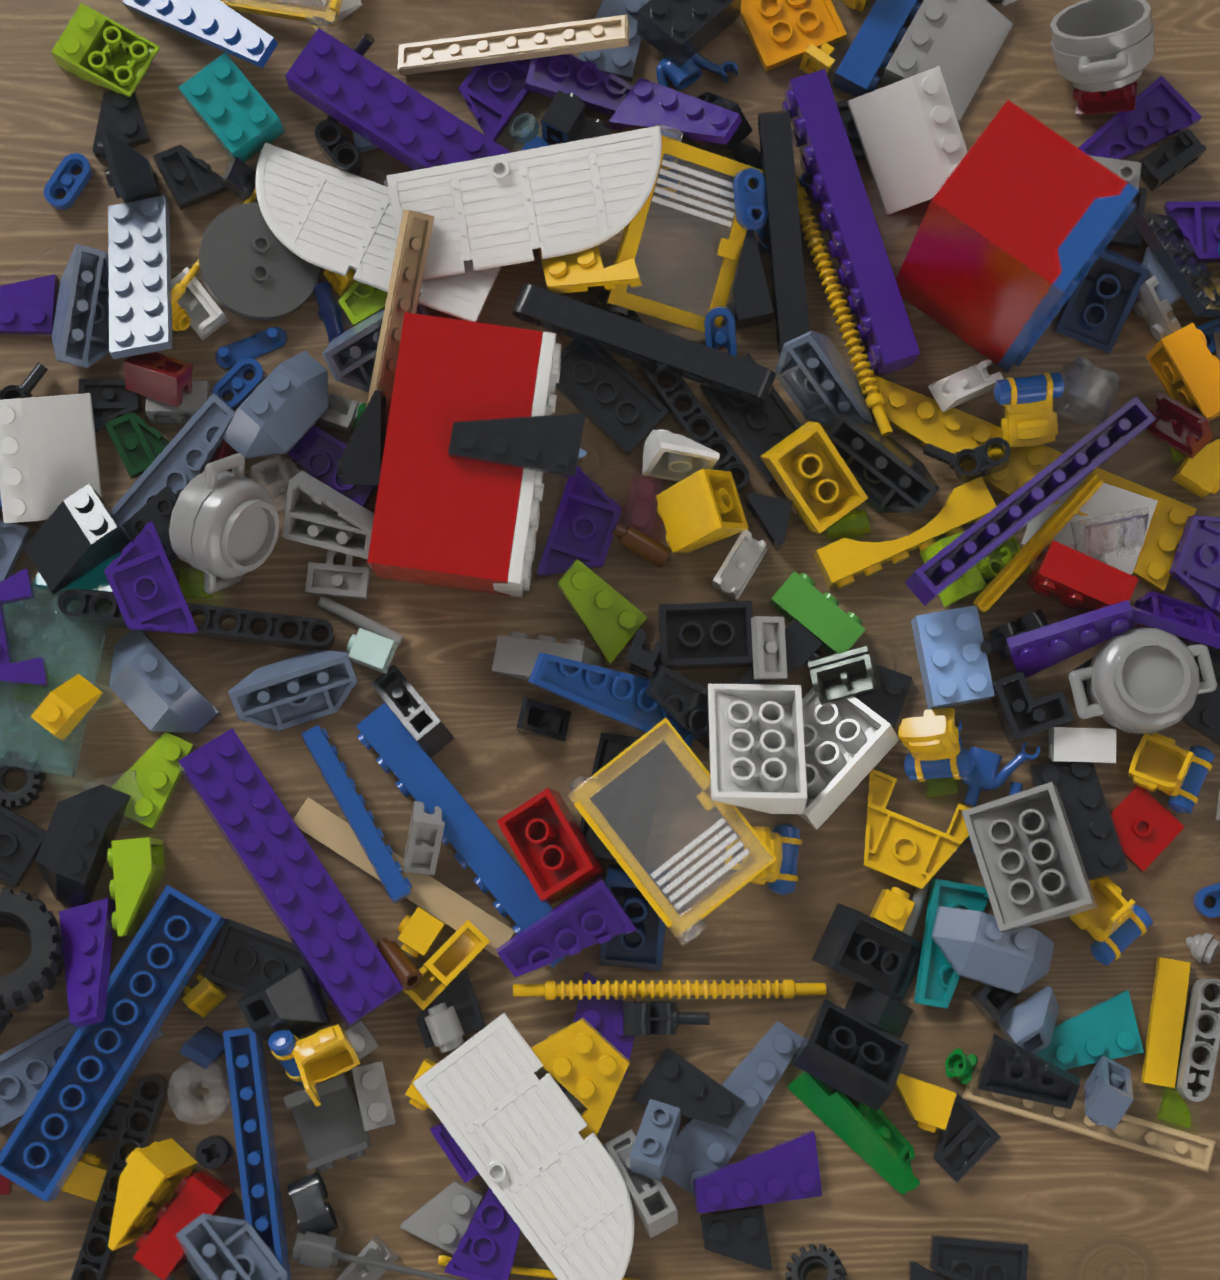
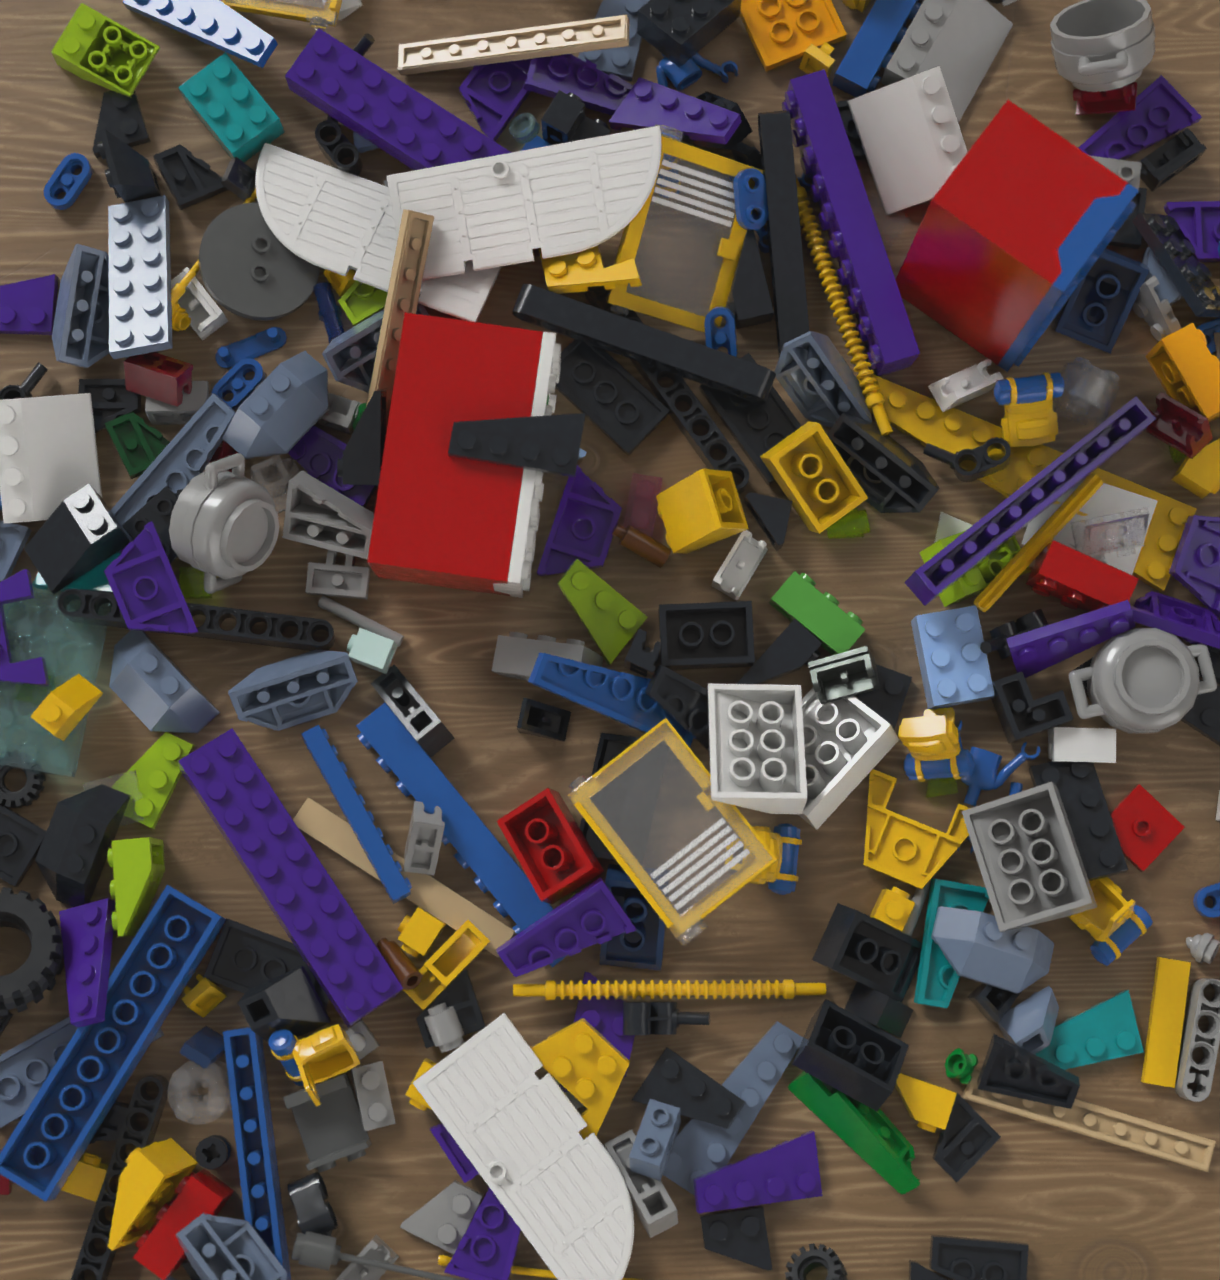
(675, 456): white slope -> none
(769, 648): light grey plate -> none
(849, 557): yellow arch -> none
(1108, 1093): sand blue brick -> none
(1171, 769): yellow piece -> none
(1174, 1109): clear neon green tile -> none

